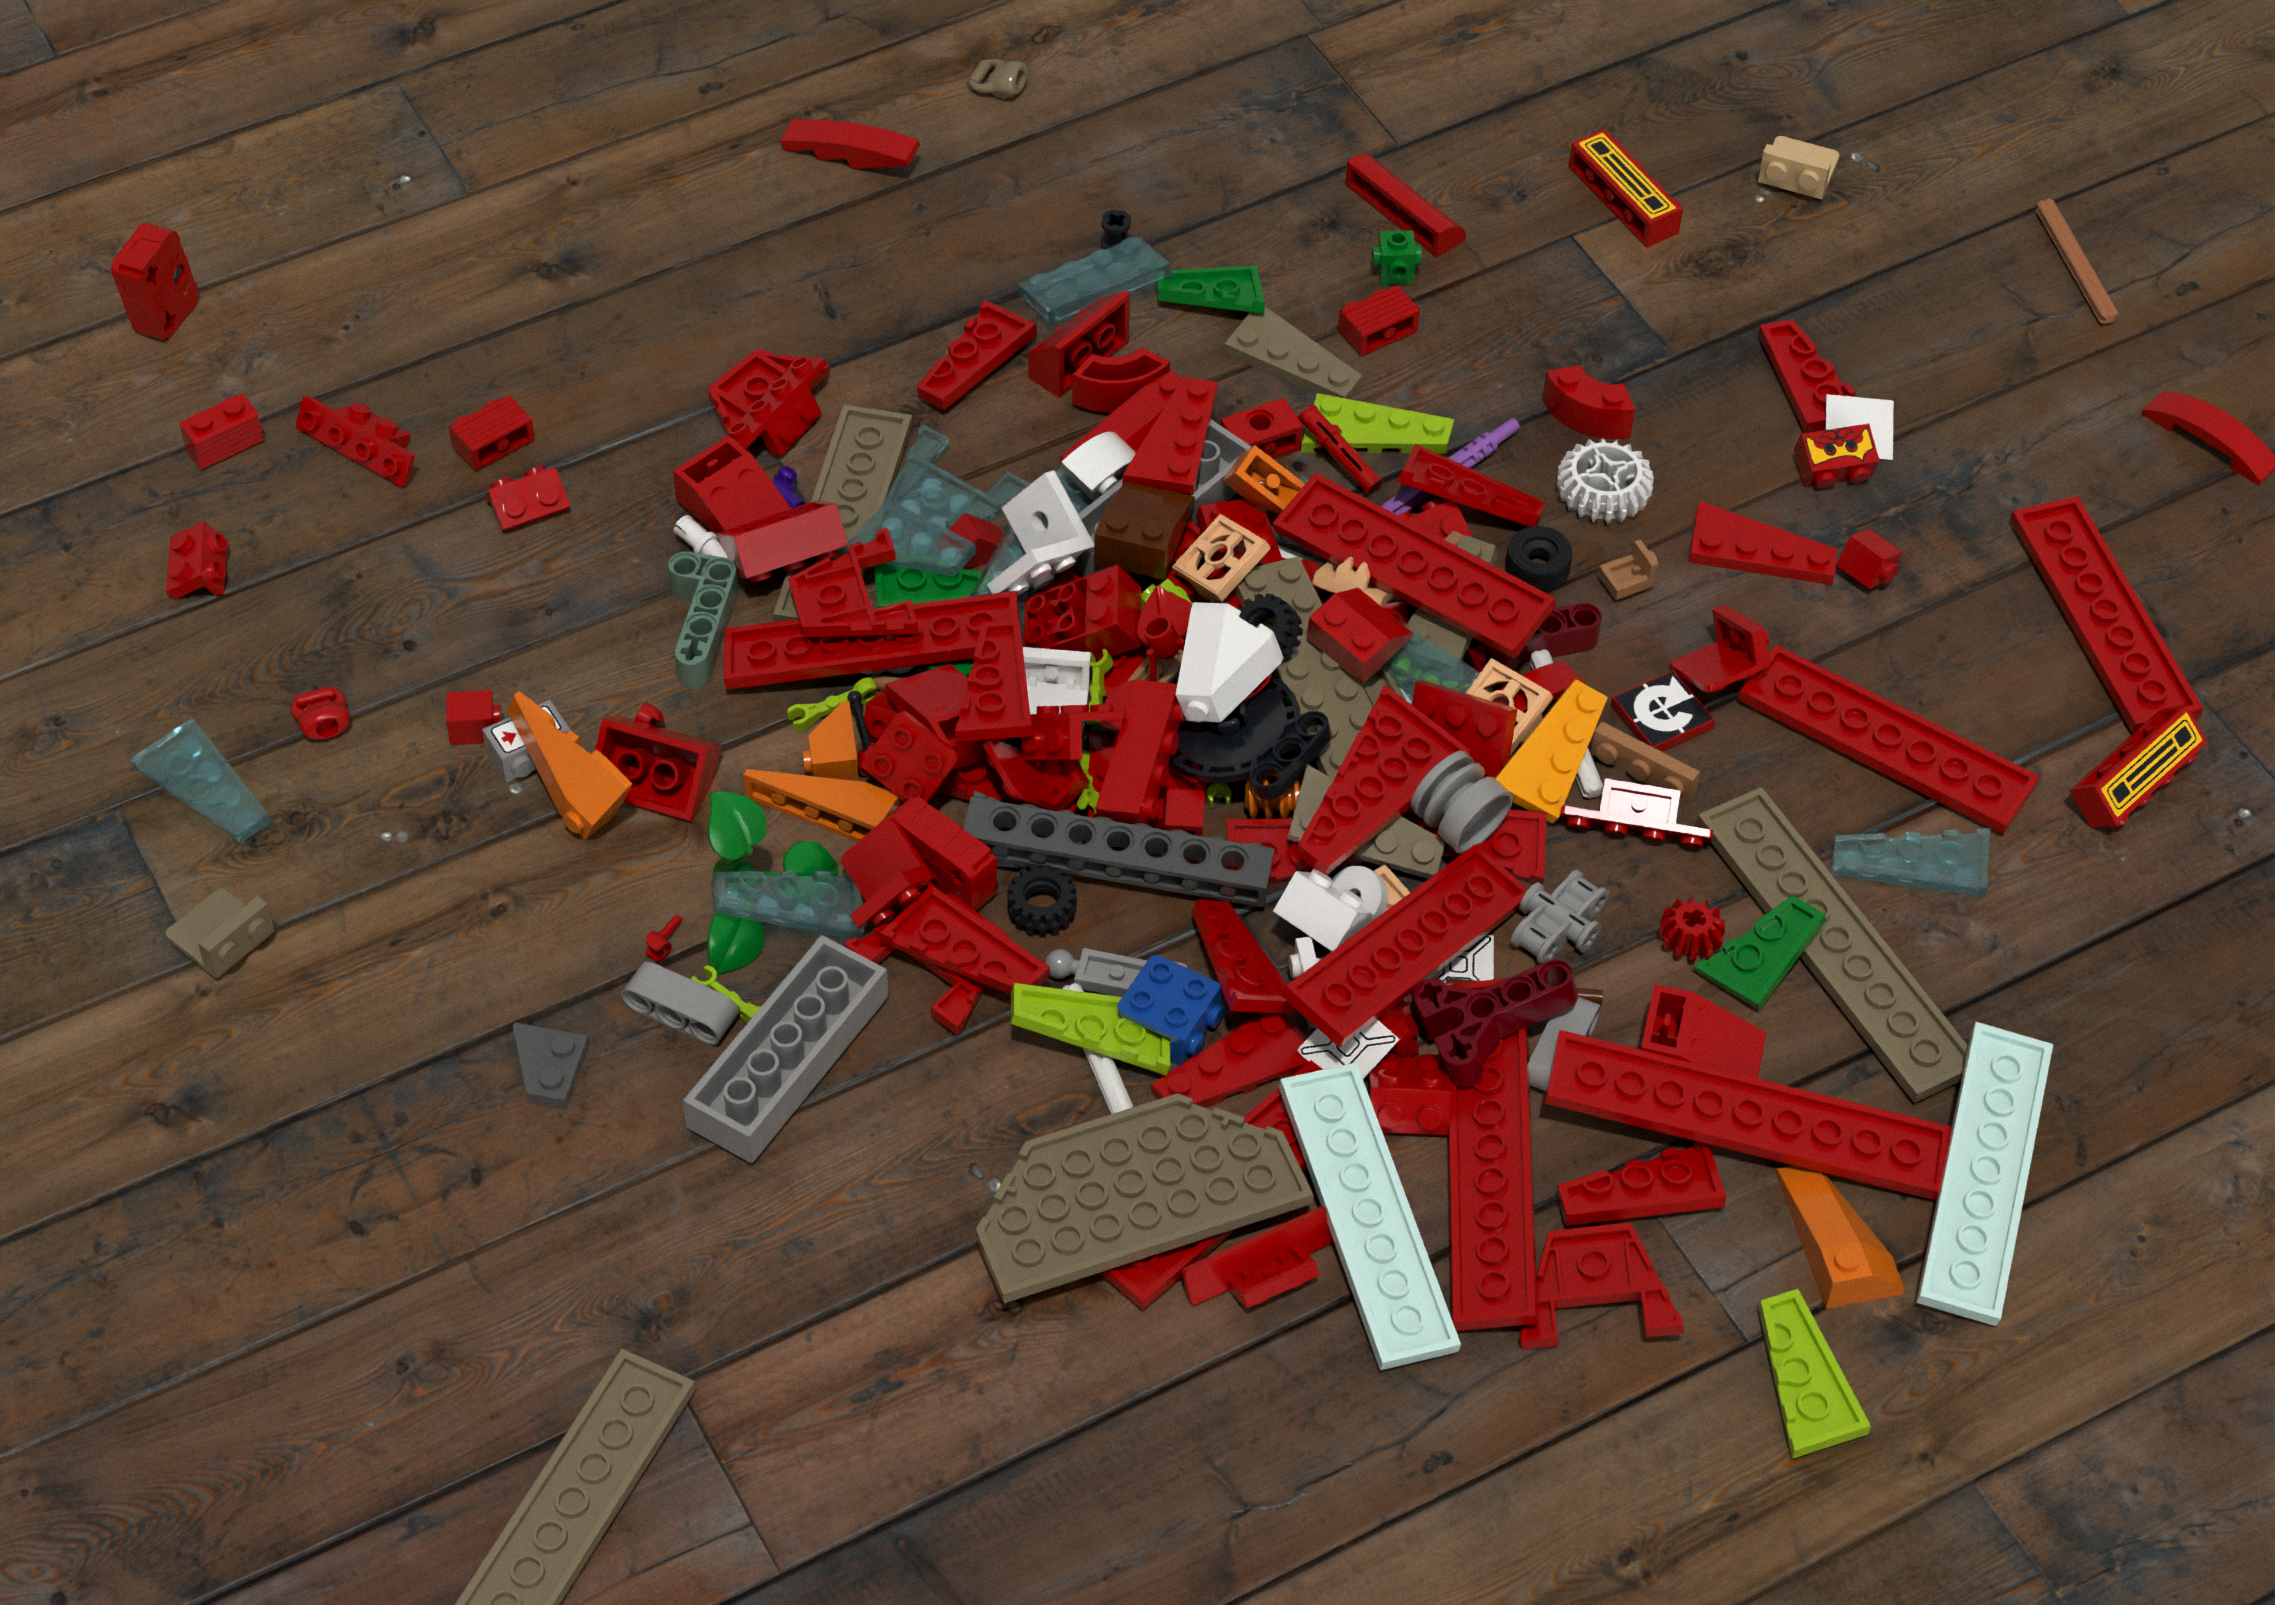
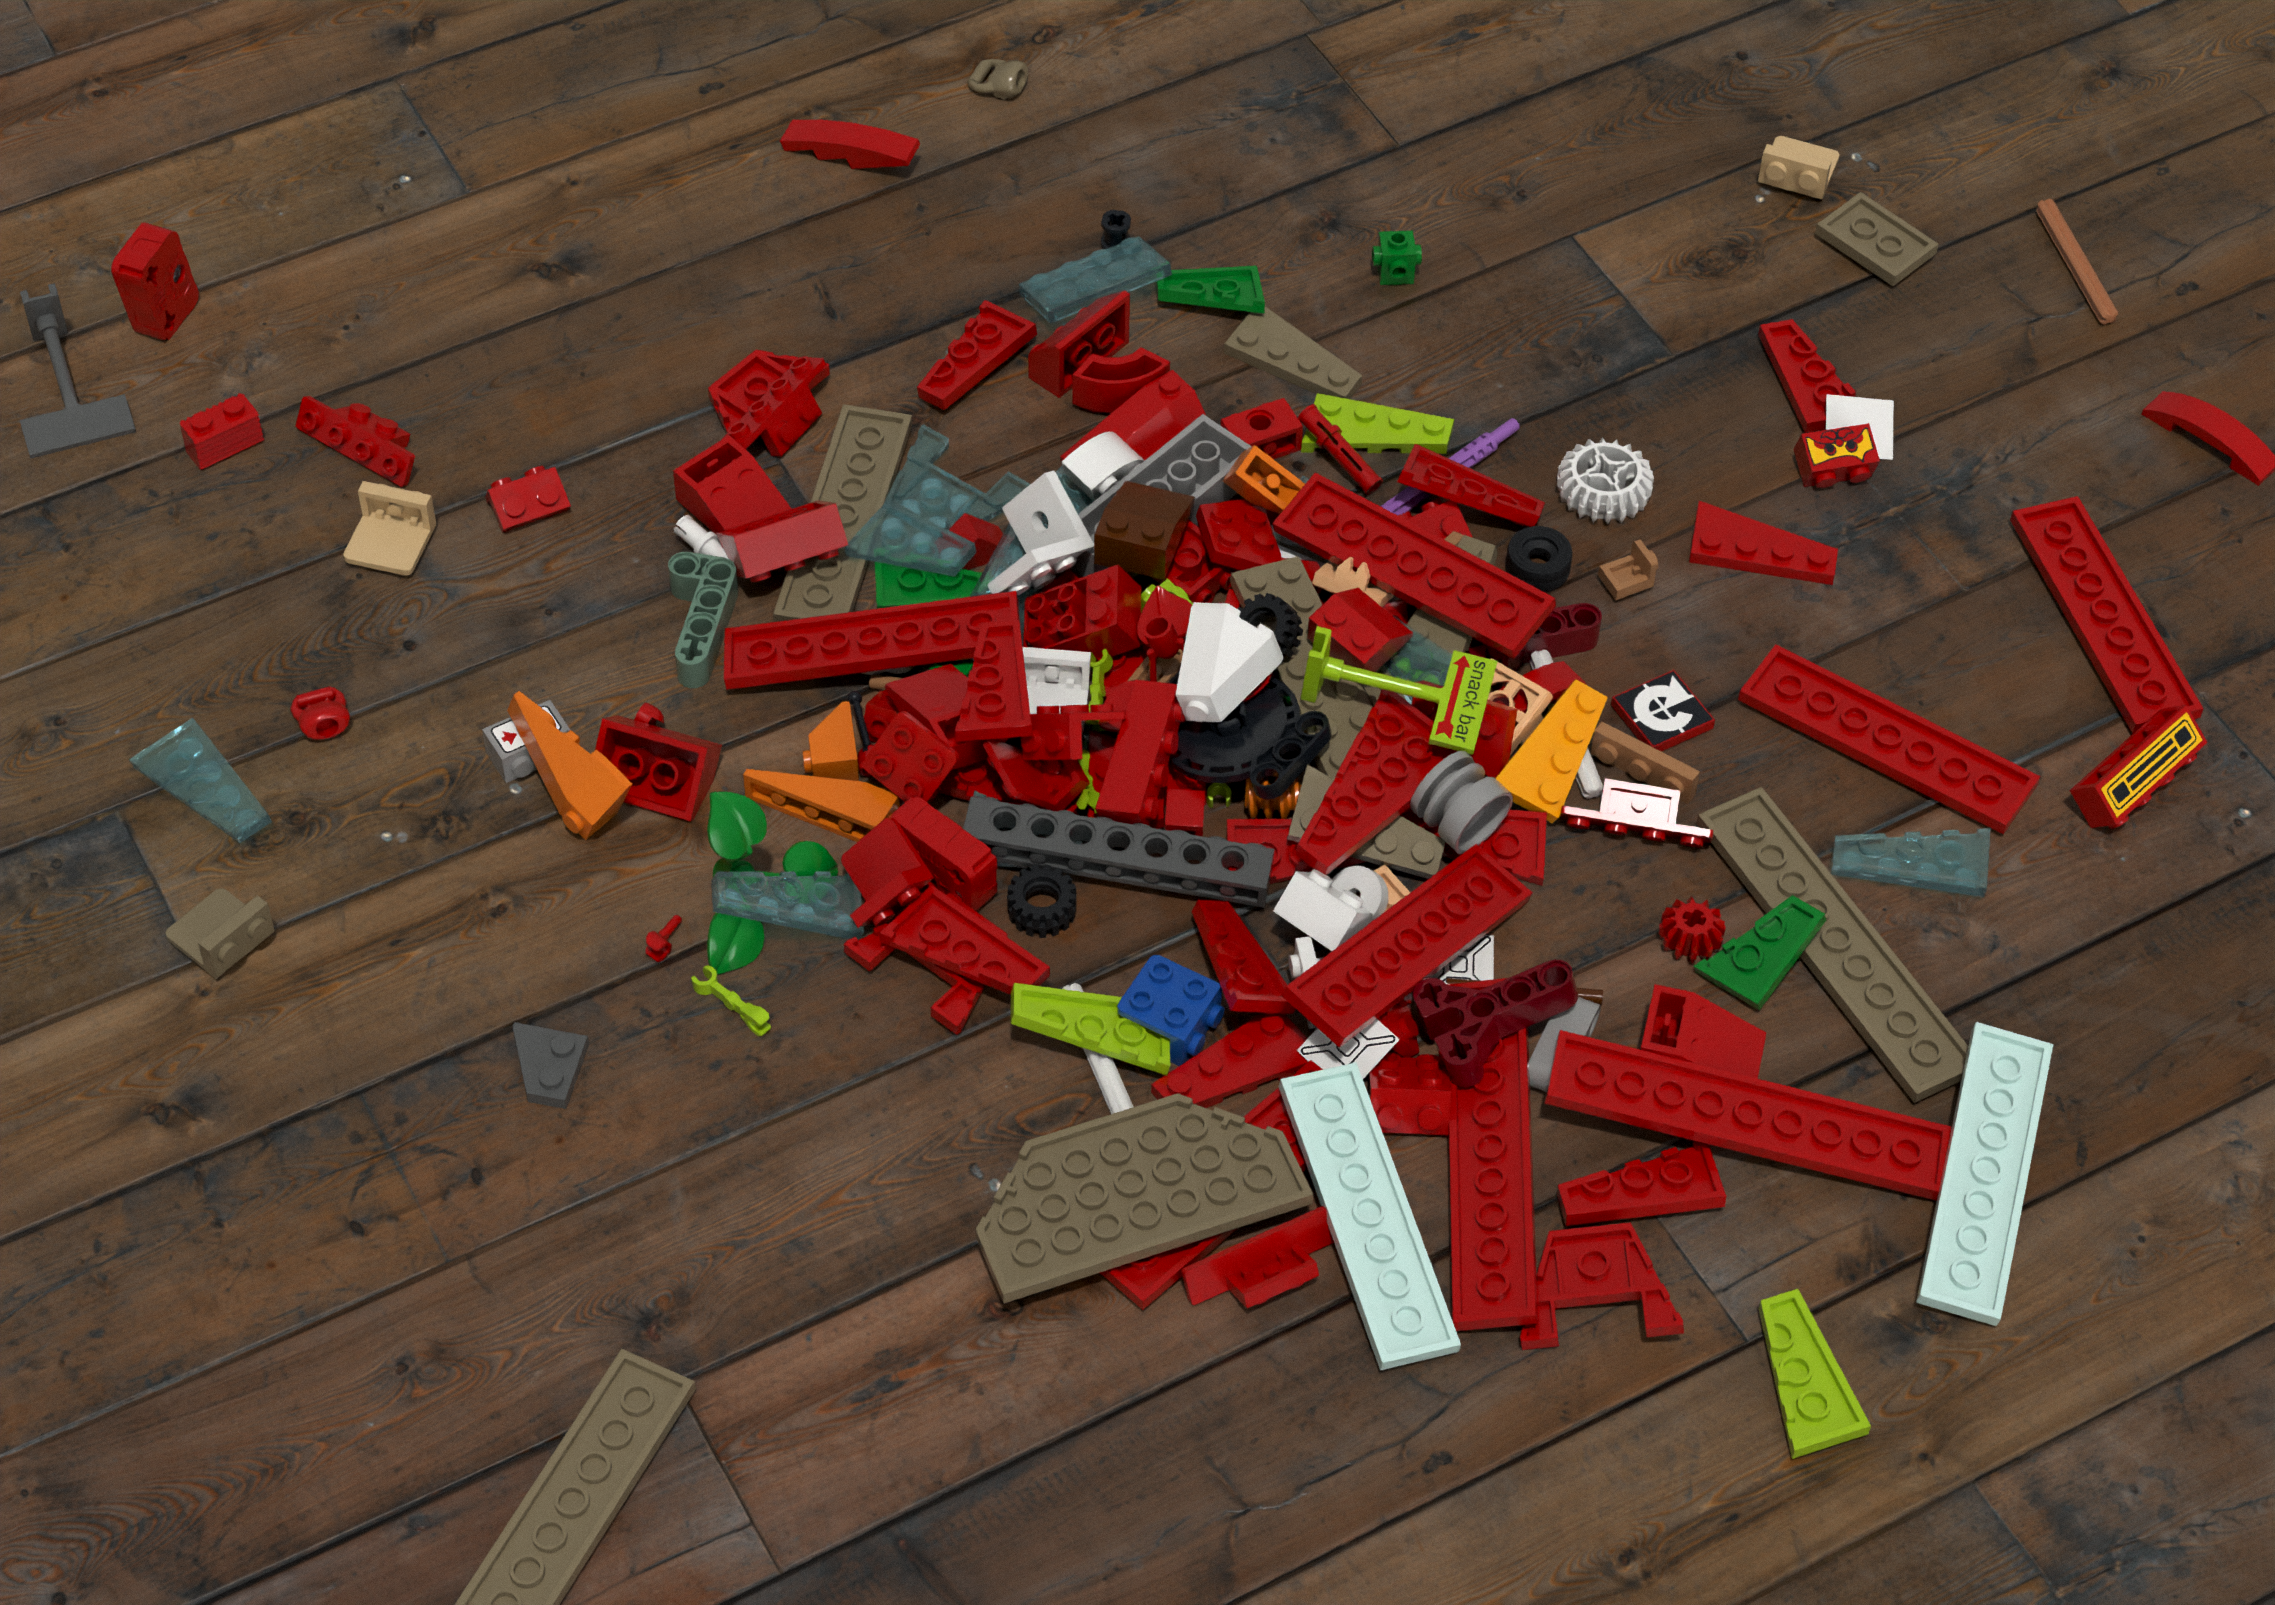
(76, 423): none -> dark grey piece
(196, 560): red bracket -> none
(392, 528): none -> tan bracket
(469, 714): red brick -> none
(491, 432): red brick -> none
(680, 1003): light grey beam -> none
(786, 486): dark purple arm -> none
(786, 1049): light grey brick -> none
(813, 712): lime piece -> none
(834, 597): red wing -> none
(1097, 970): light grey plate -> none
(1177, 440): red wing -> none
(1208, 543): light nougat piece -> none
(1378, 319): red brick -> none
(1402, 205): red brick -> none
(1459, 701): none -> lime piece
(1560, 917): light grey axle -> none
(1588, 404): red brick -> none
(1625, 188): red brick -> none
(1735, 656): red bracket -> none
(1838, 1244): orange wedge -> none
(1870, 559): red brick -> none
(1876, 238): none -> dark tan plate

